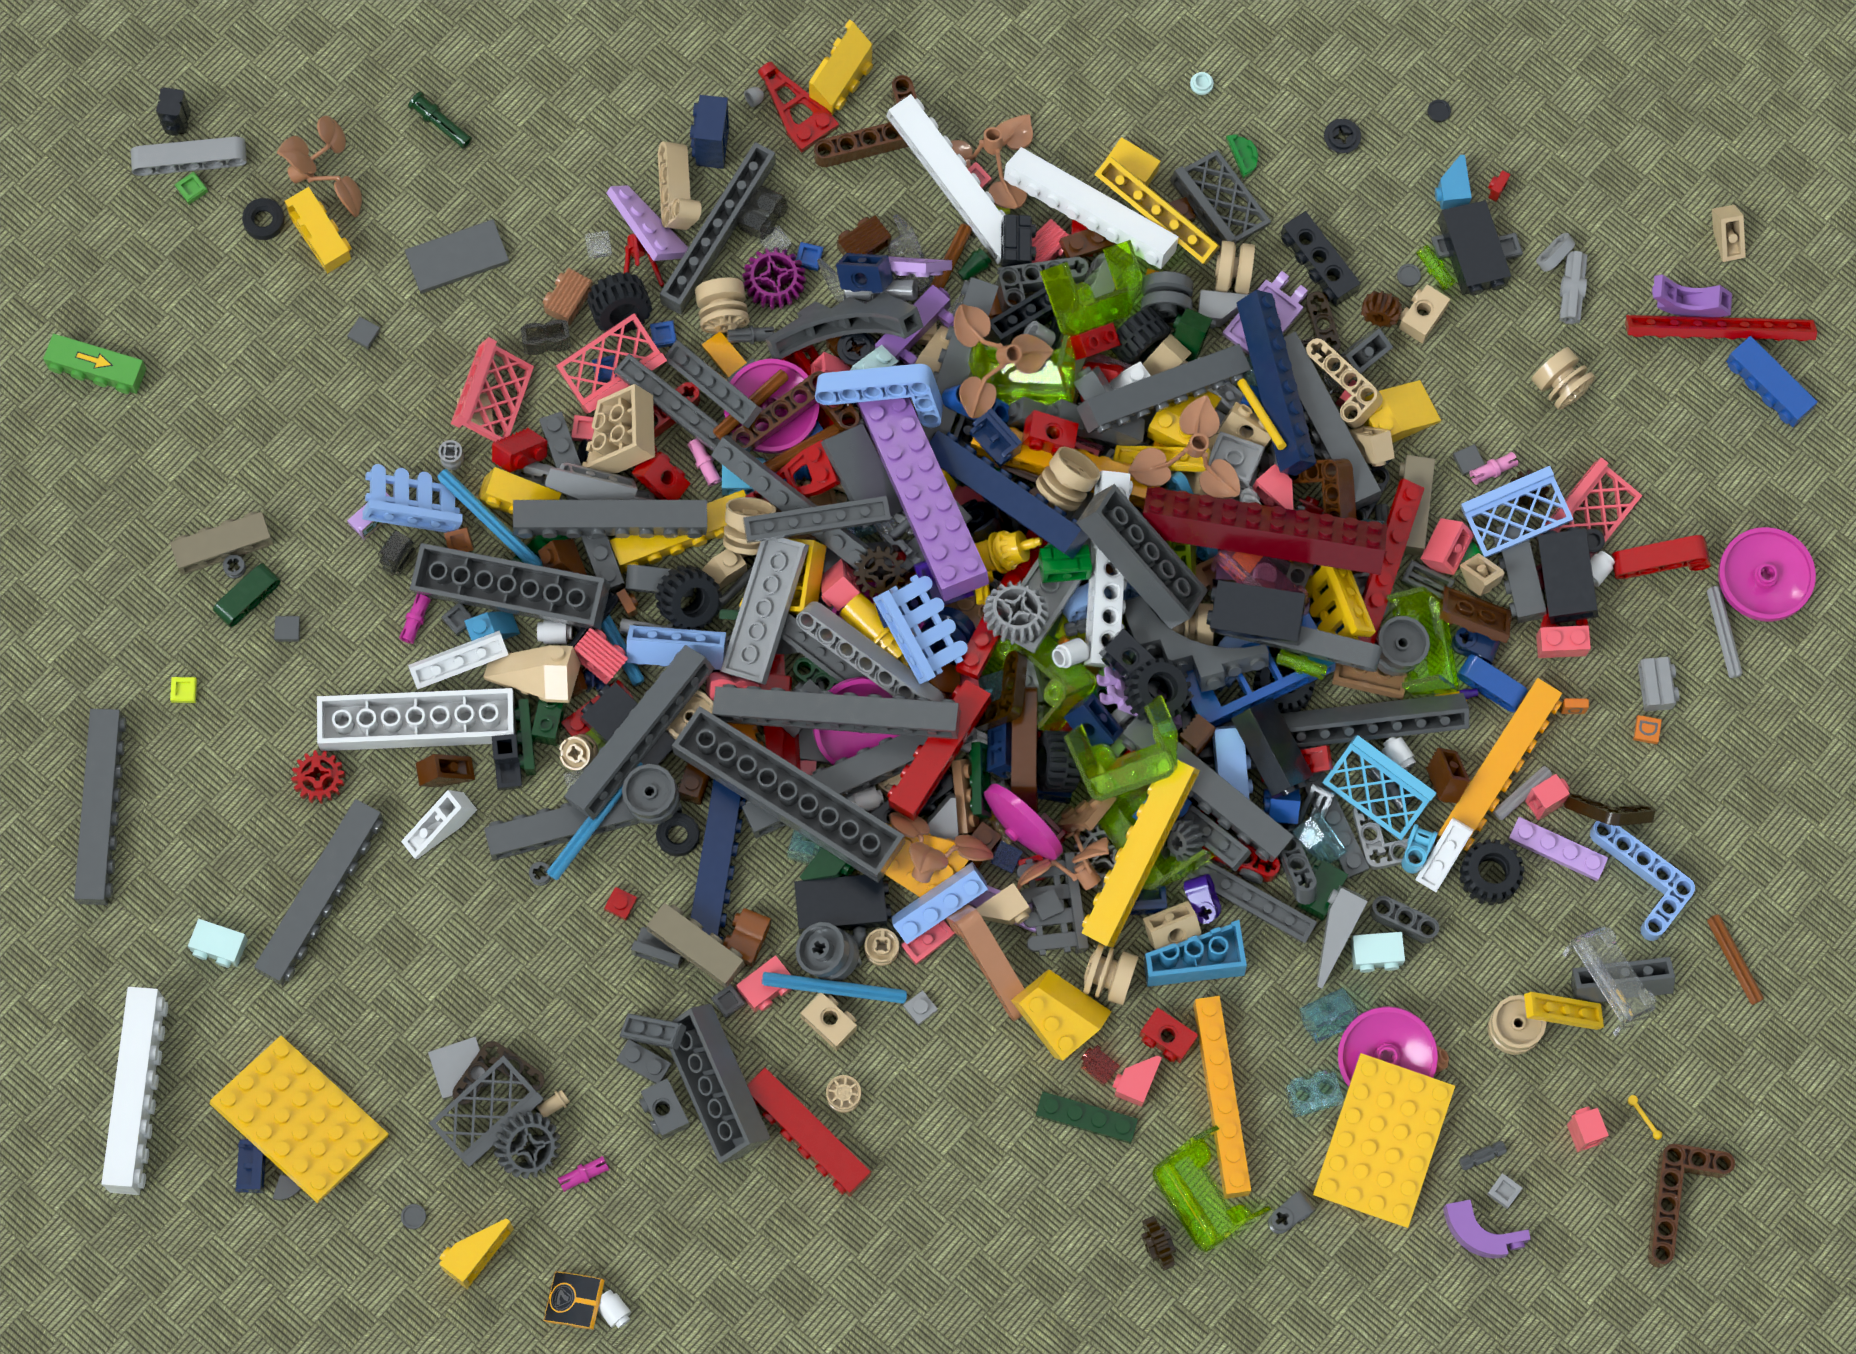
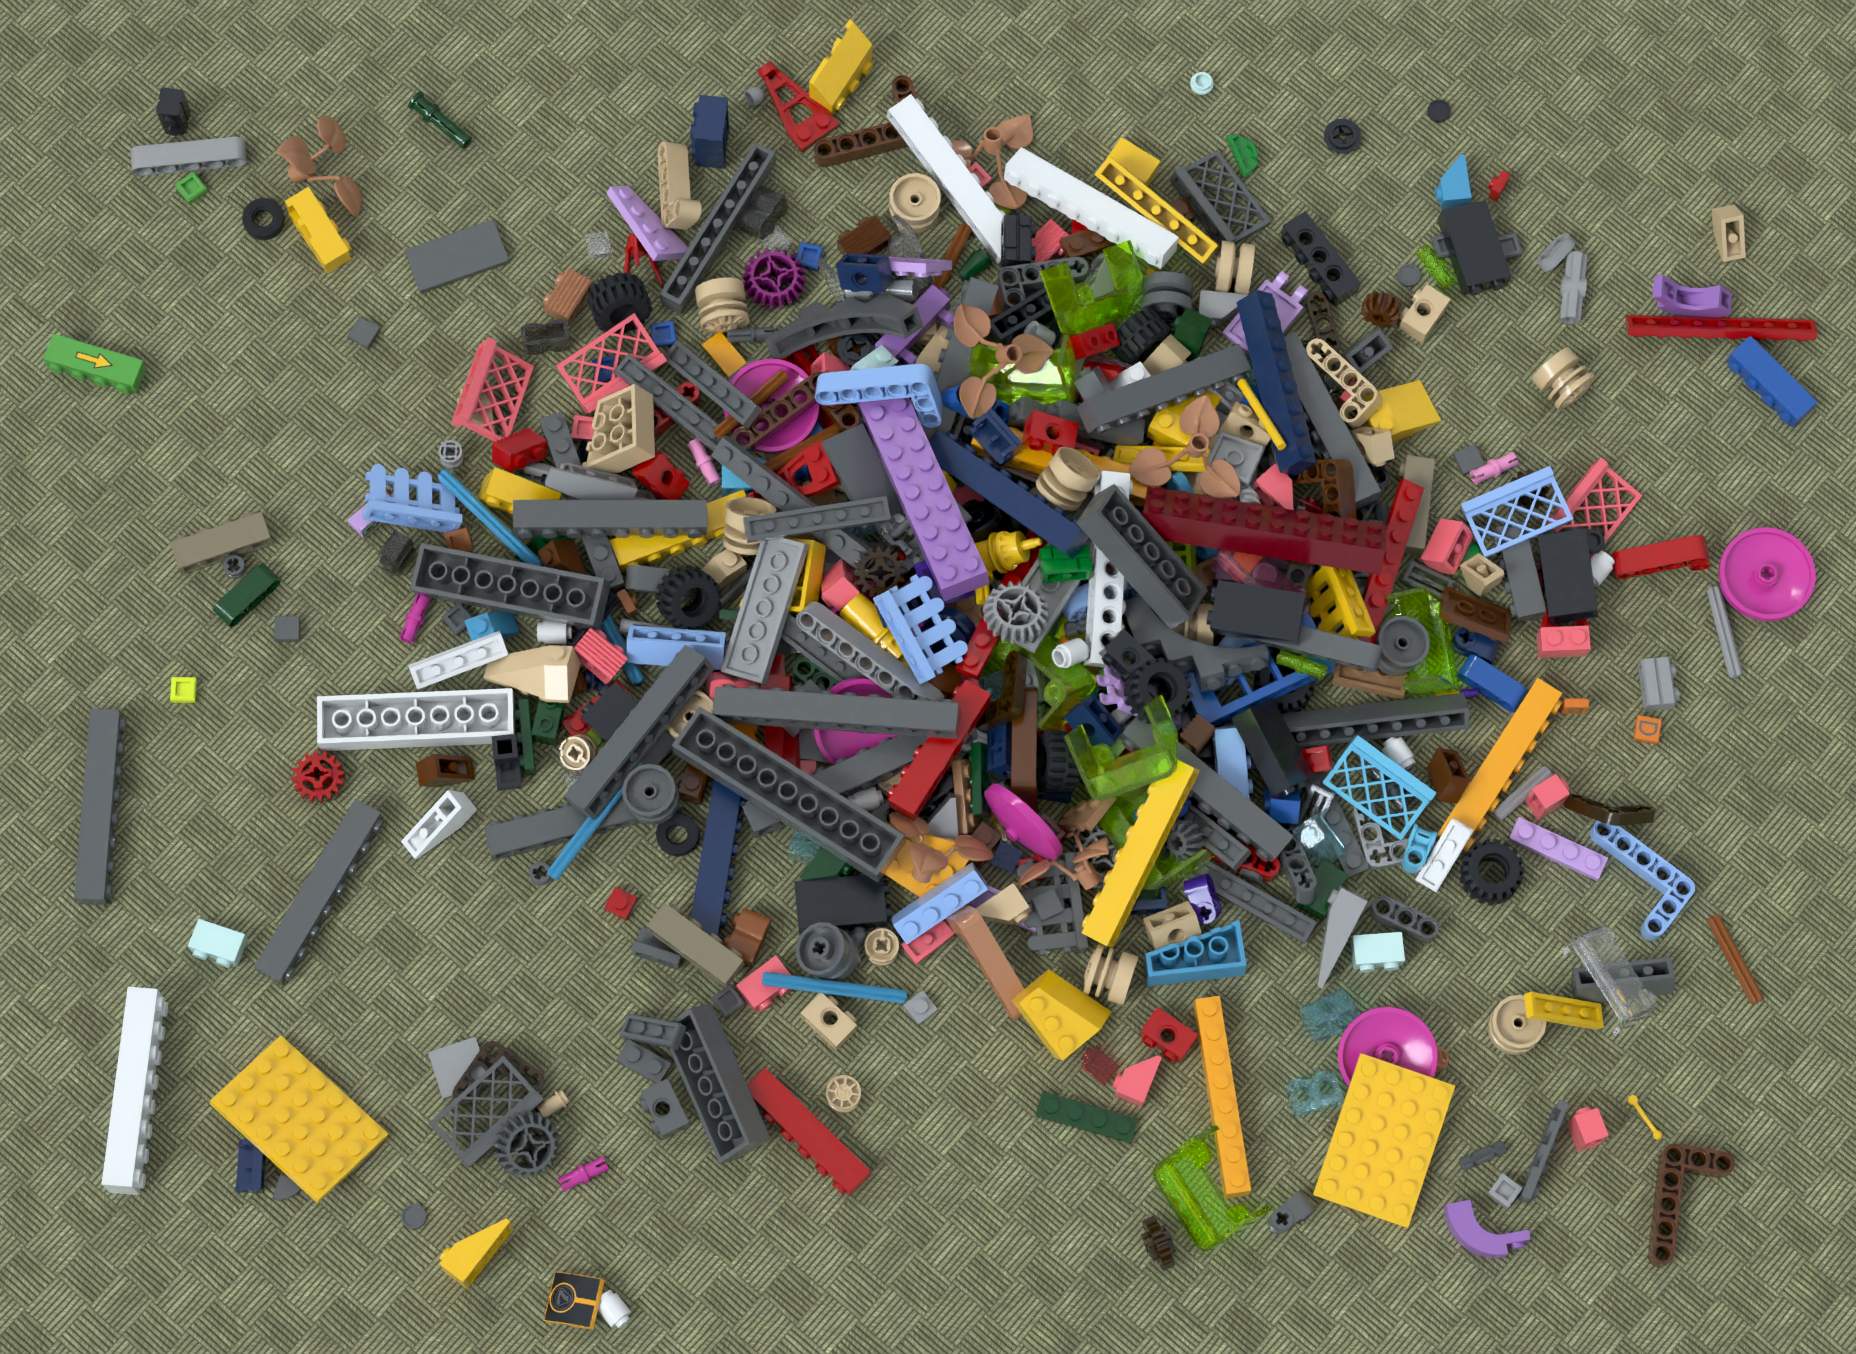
(915, 201): none -> tan wheel
(1546, 1145): none -> dark grey wing

